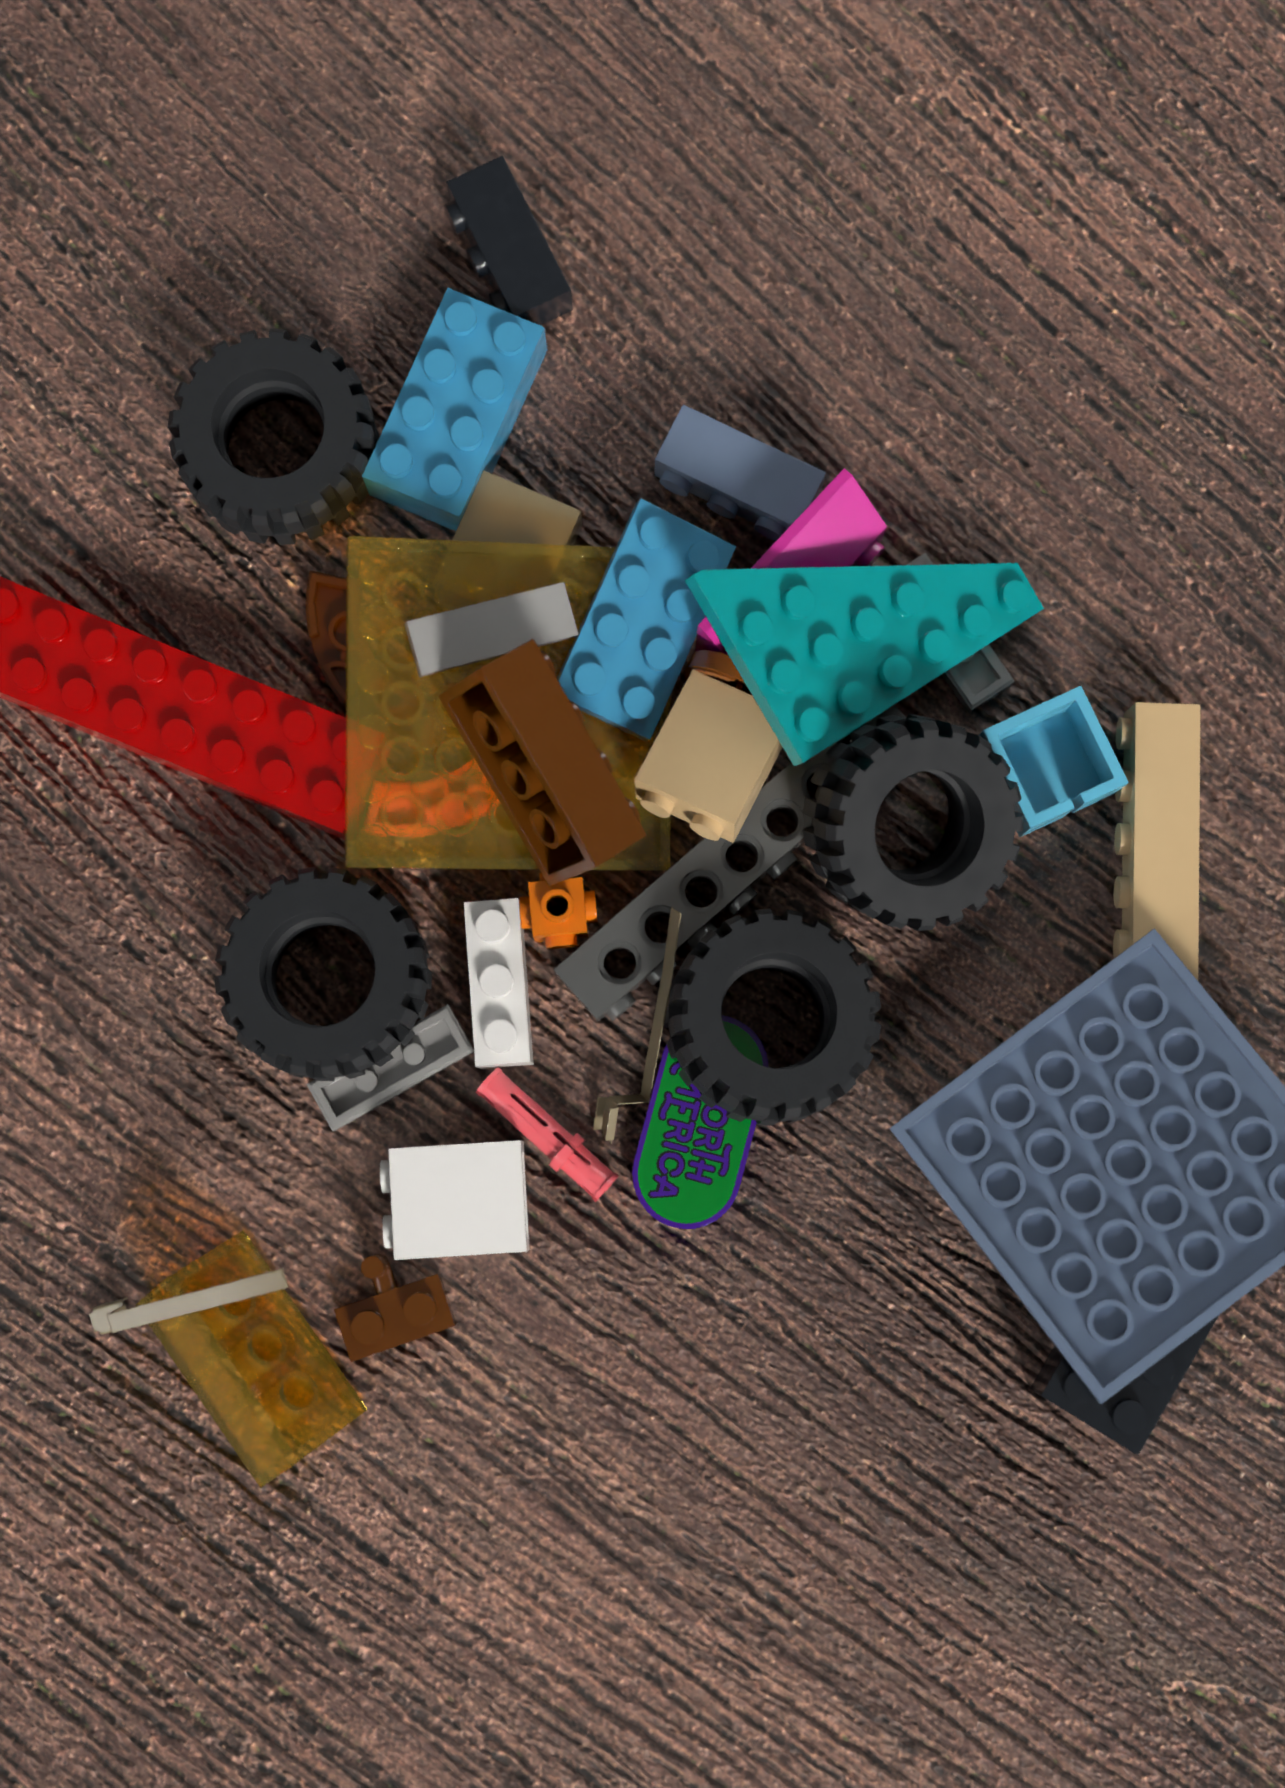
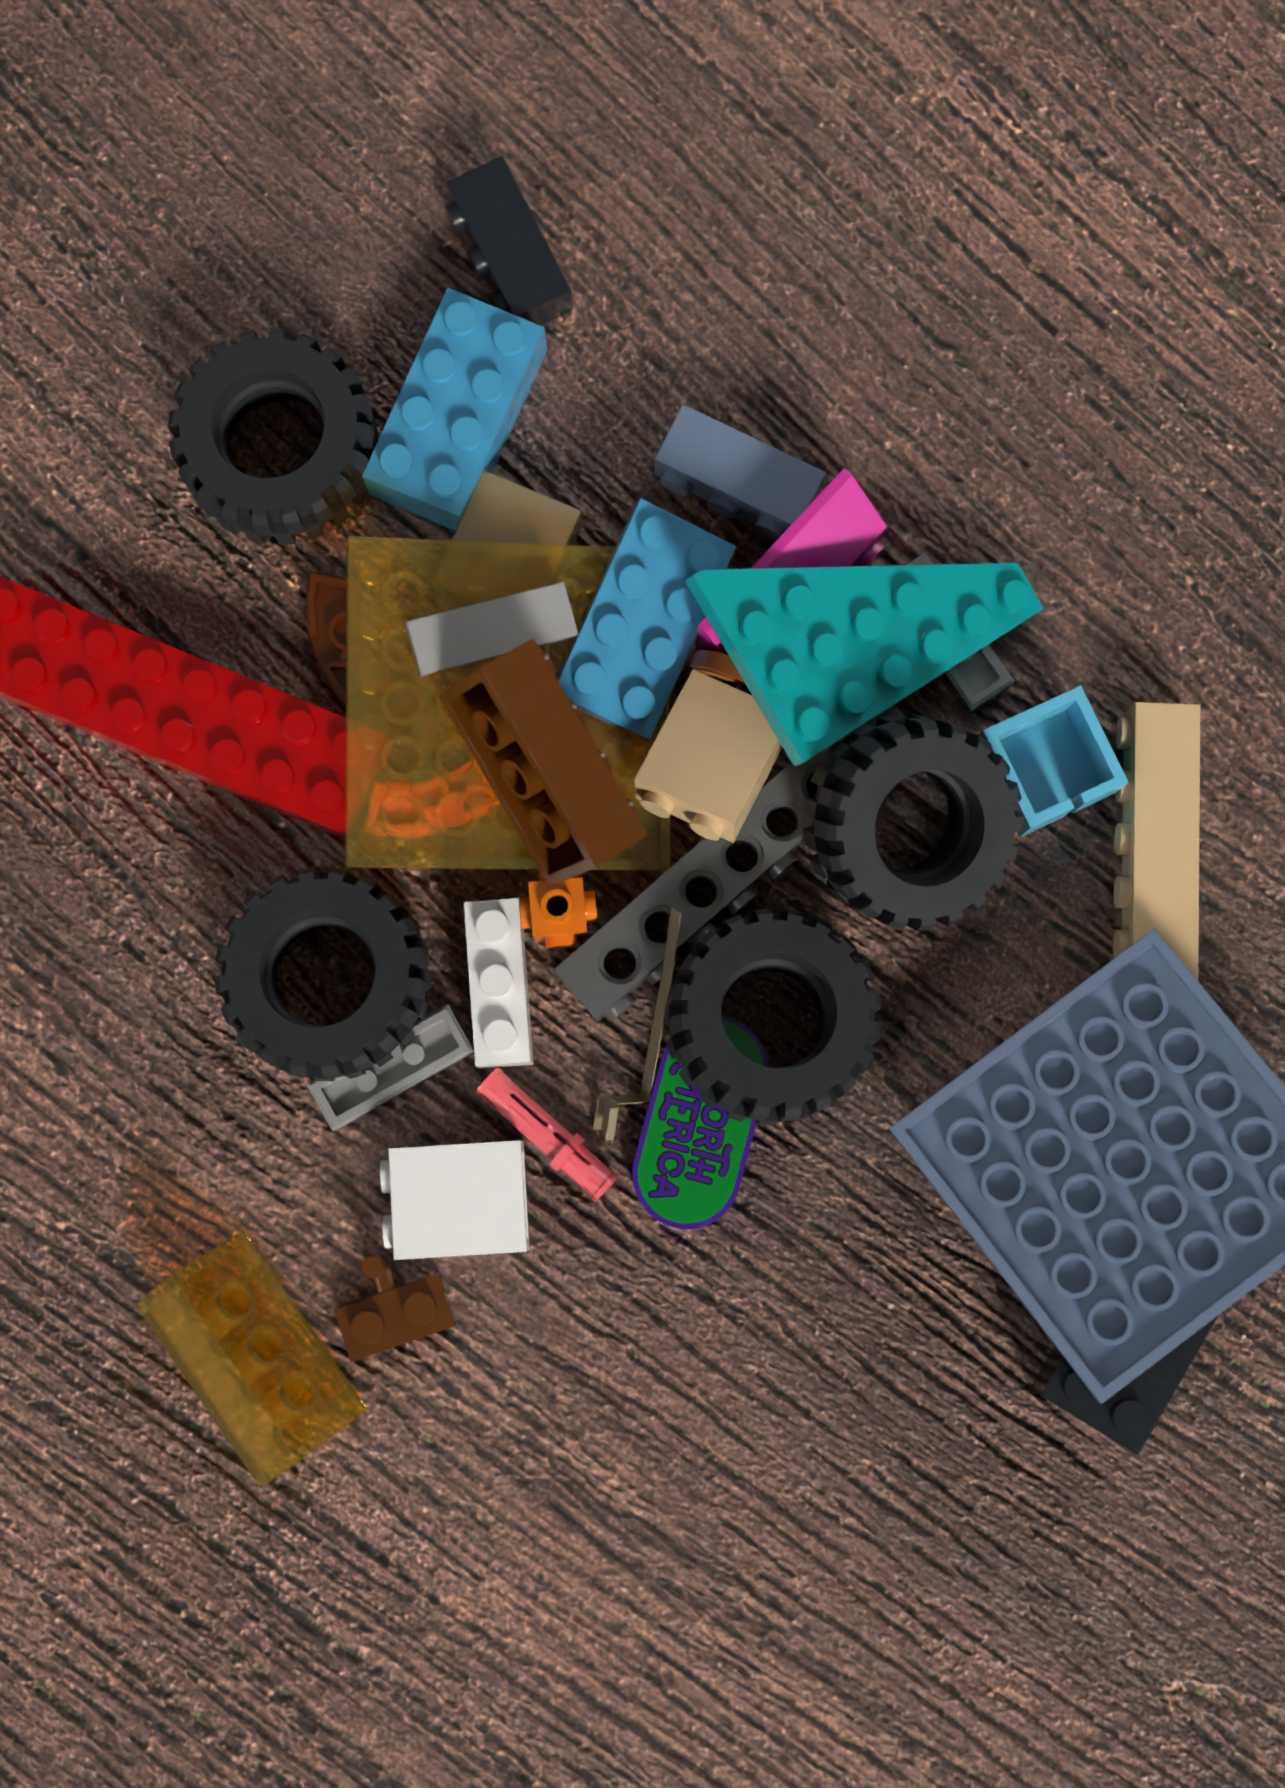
(115, 1317): piece -> none

